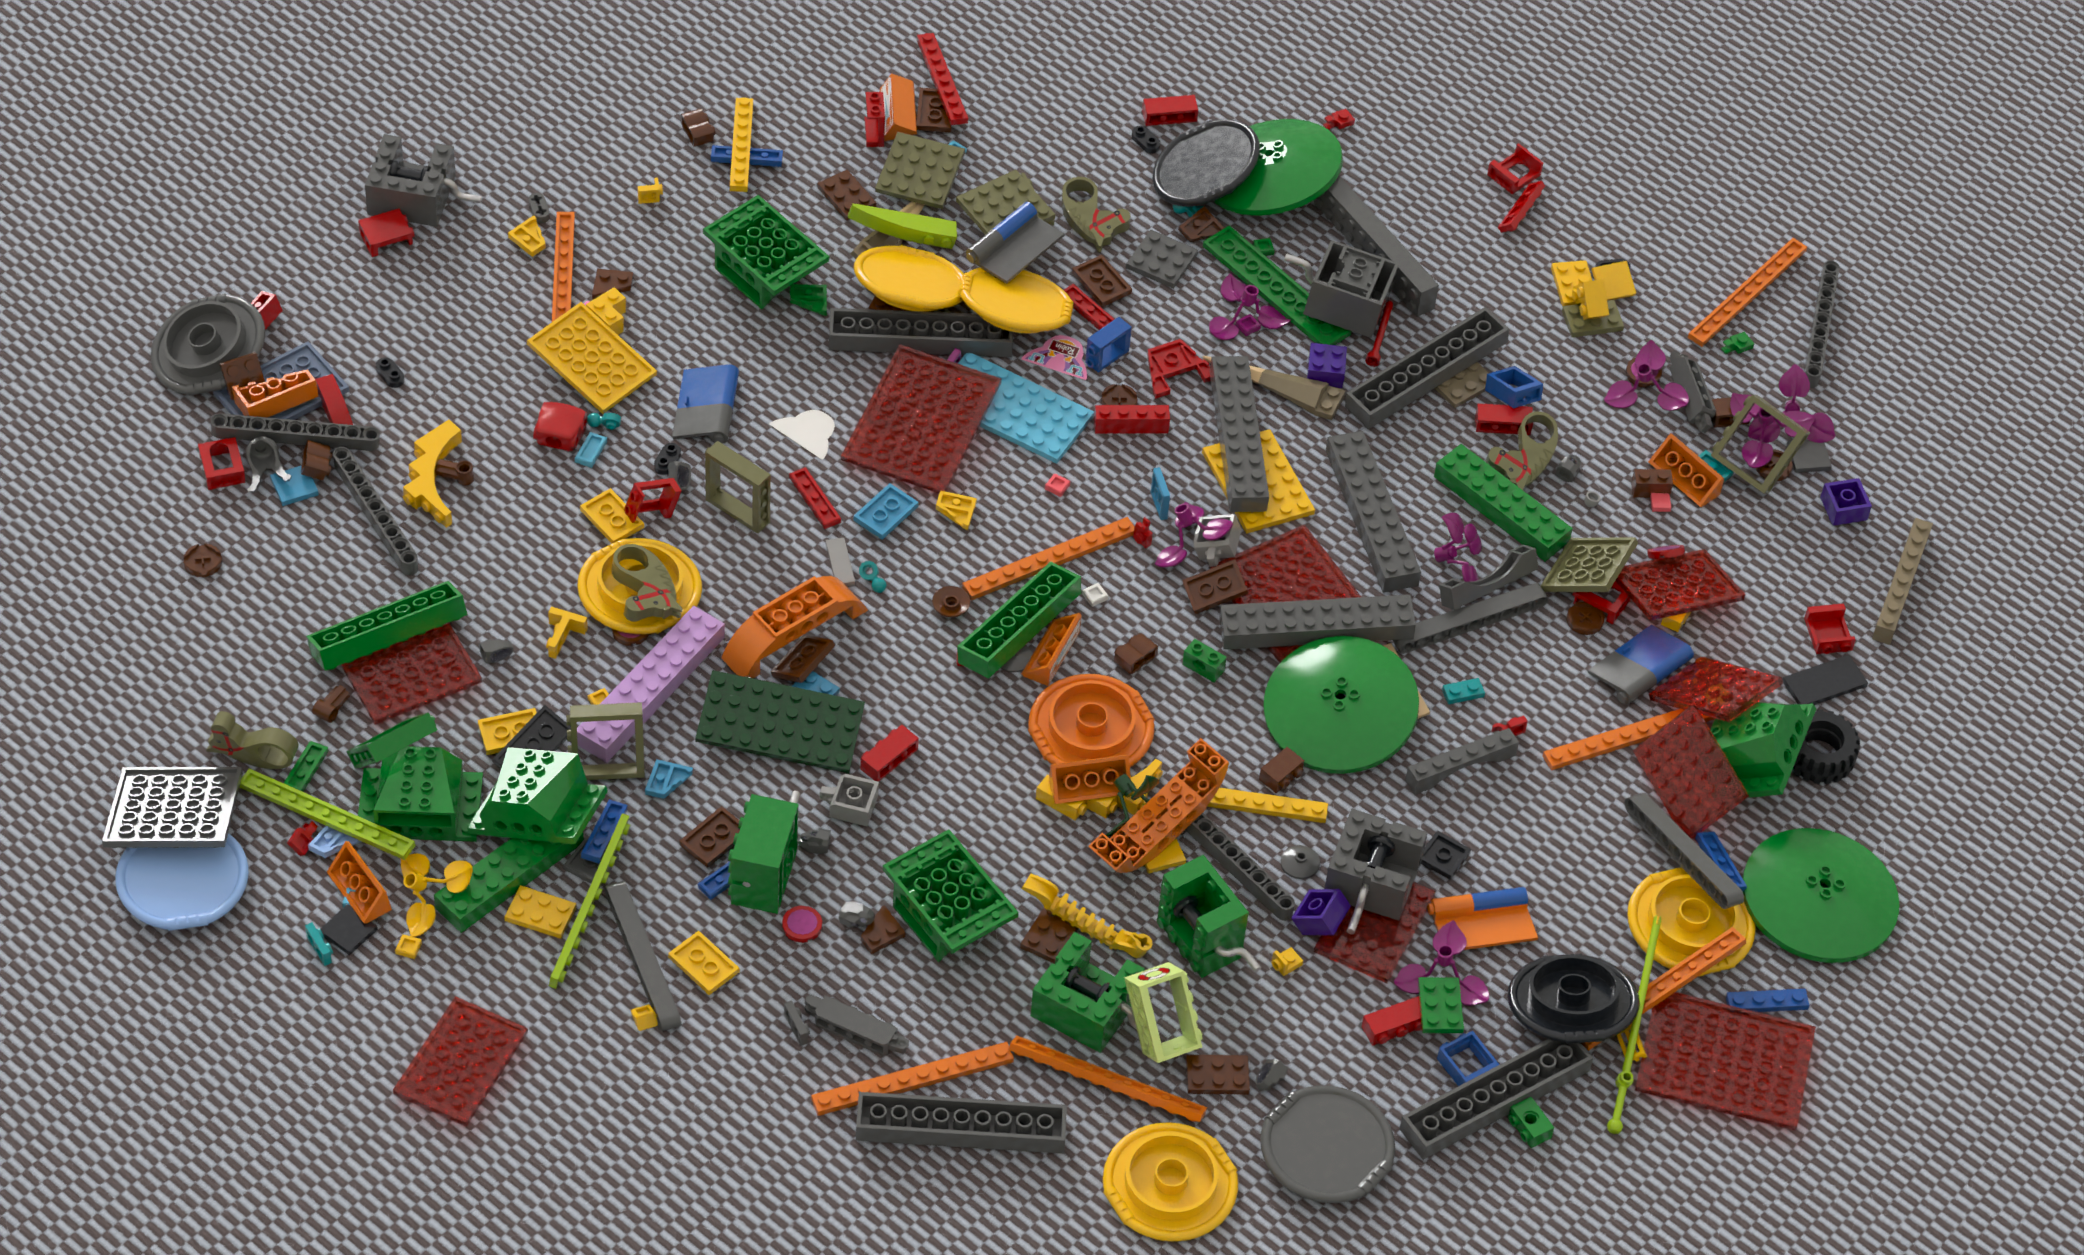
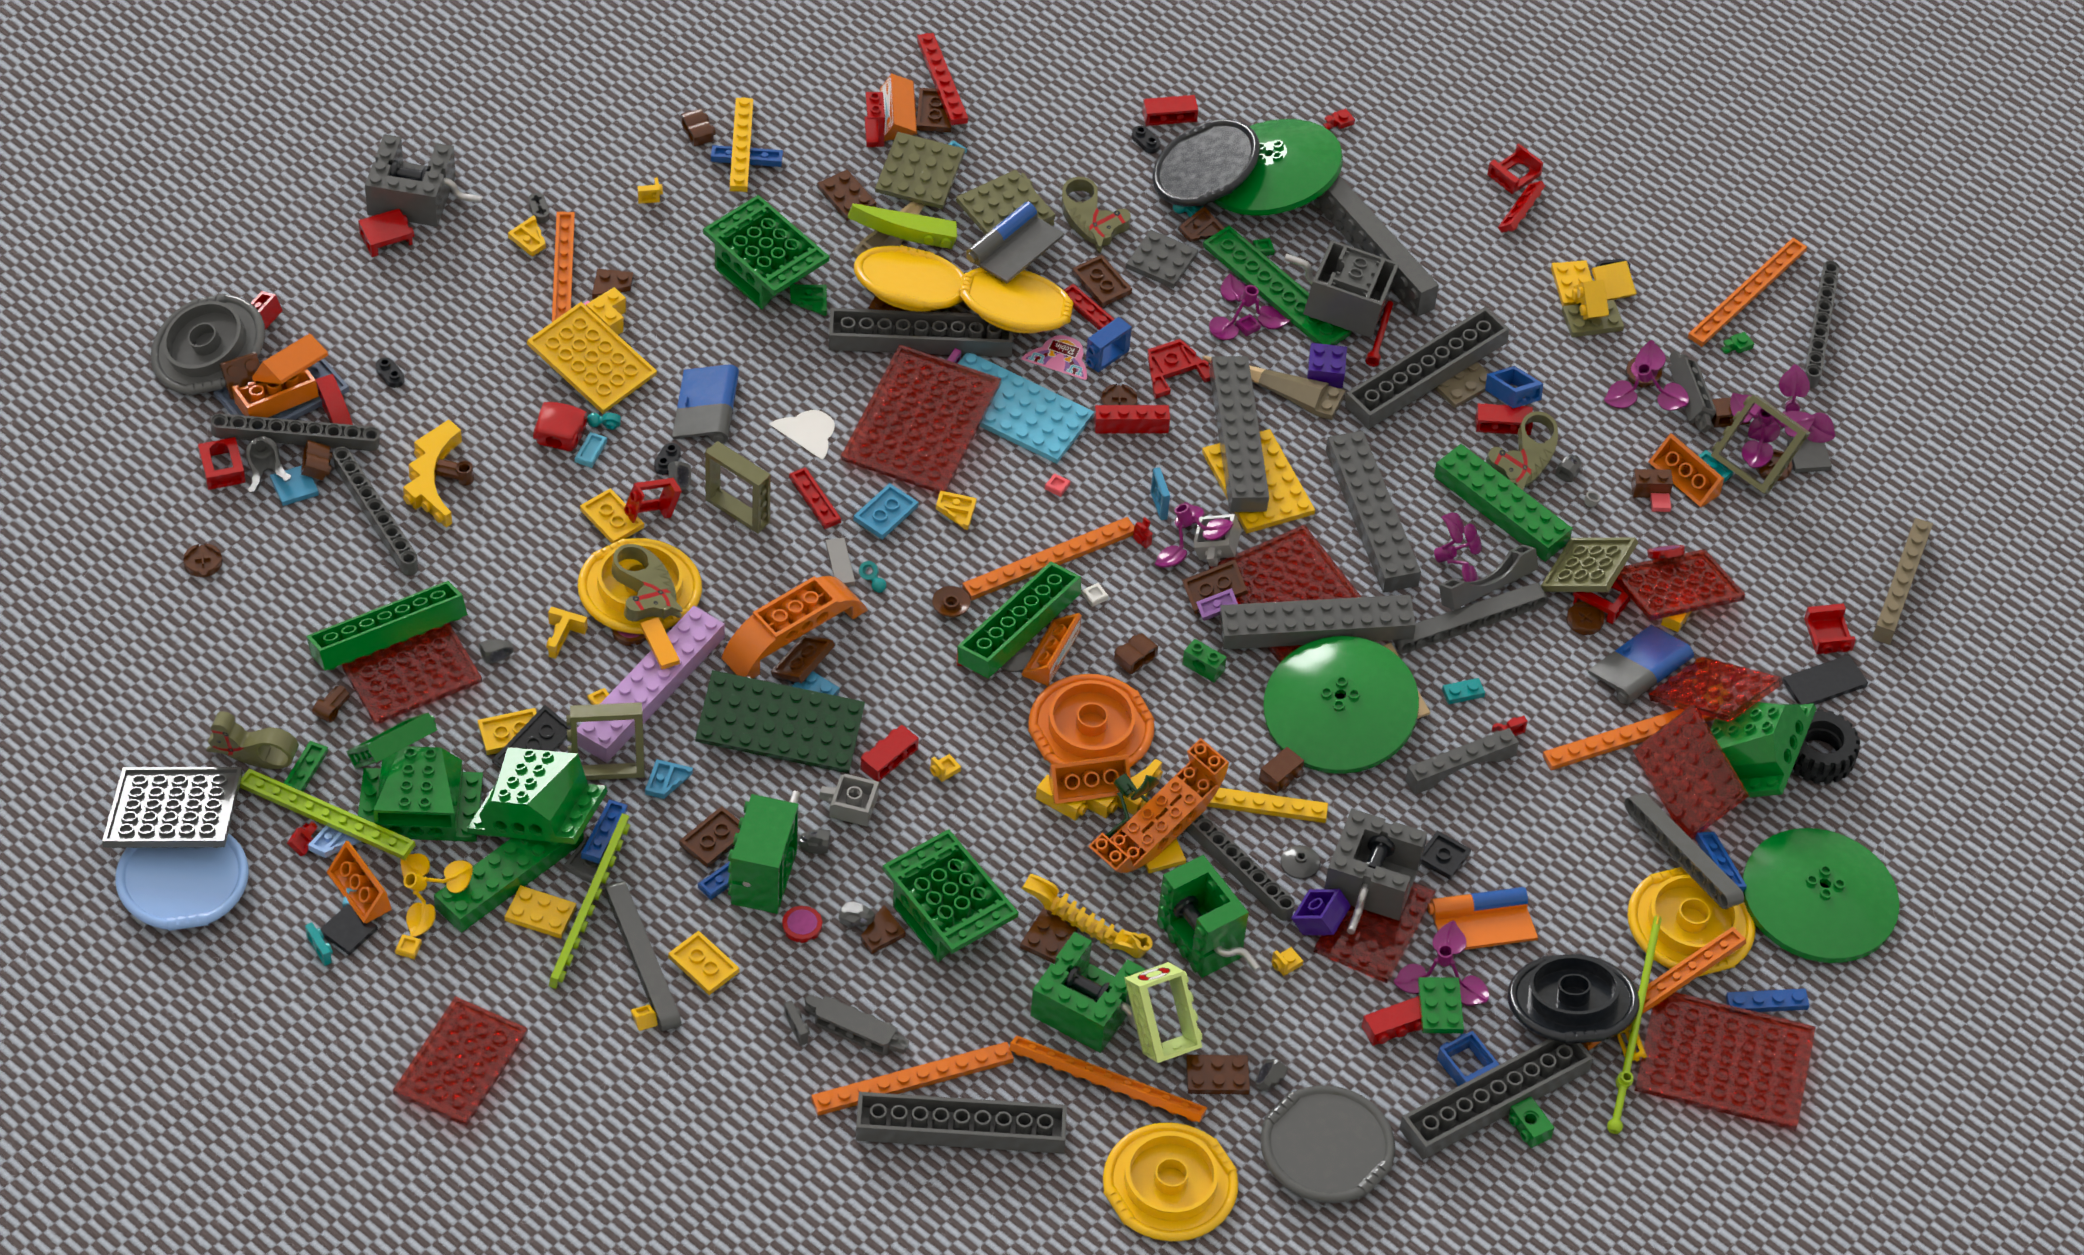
(290, 361): none -> orange slope
(660, 643): none -> light orange tile
(944, 767): none -> yellow bracket
(1210, 606): none -> medium lavender plate
(1845, 501): dark purple brick -> none

